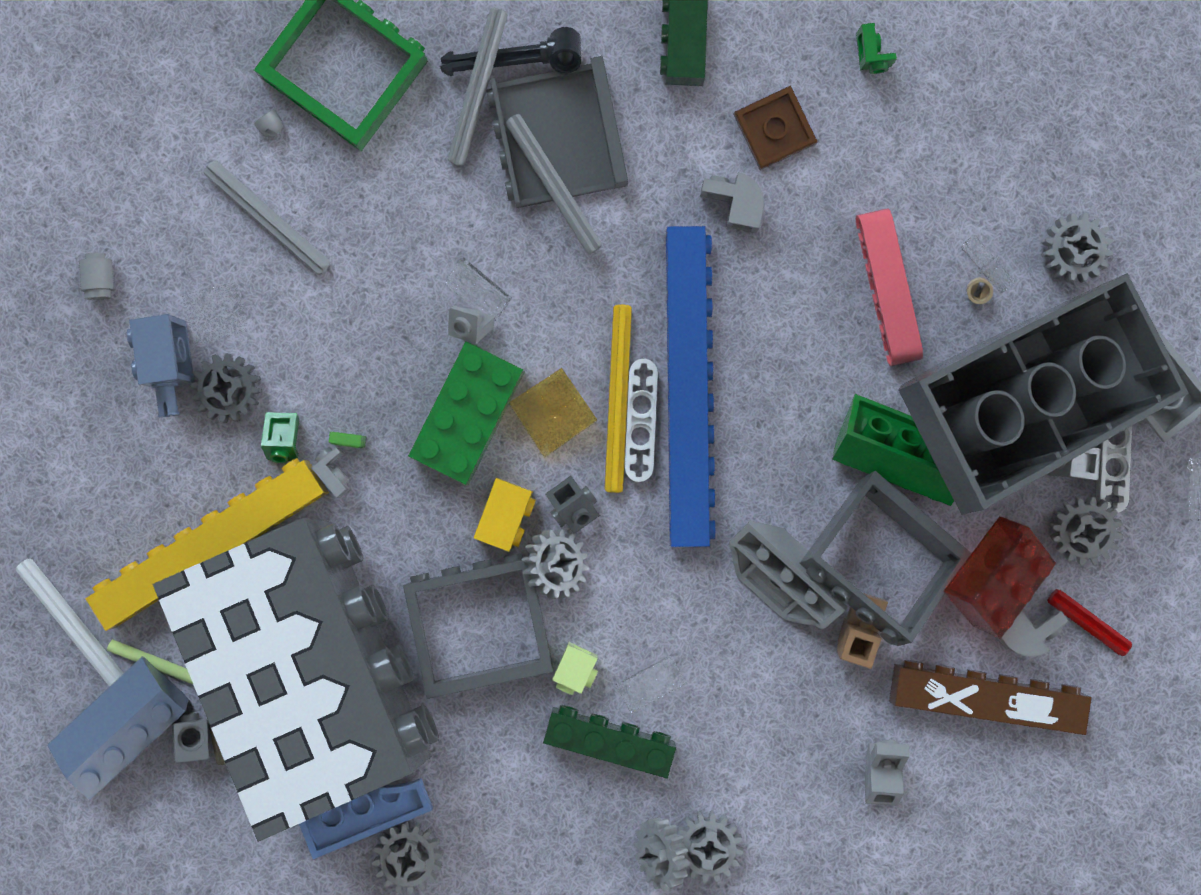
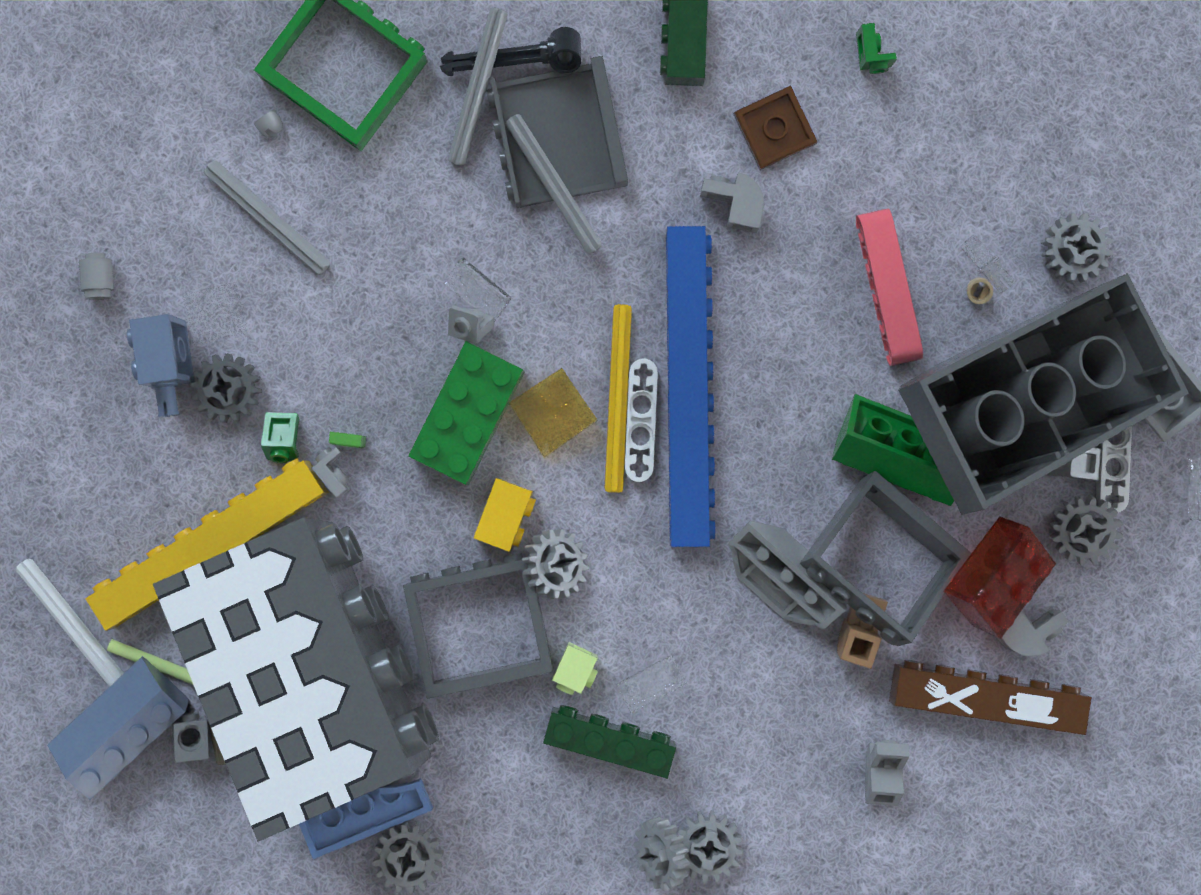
(572, 505): dark grey brick -> none
(1089, 622): red axle -> none

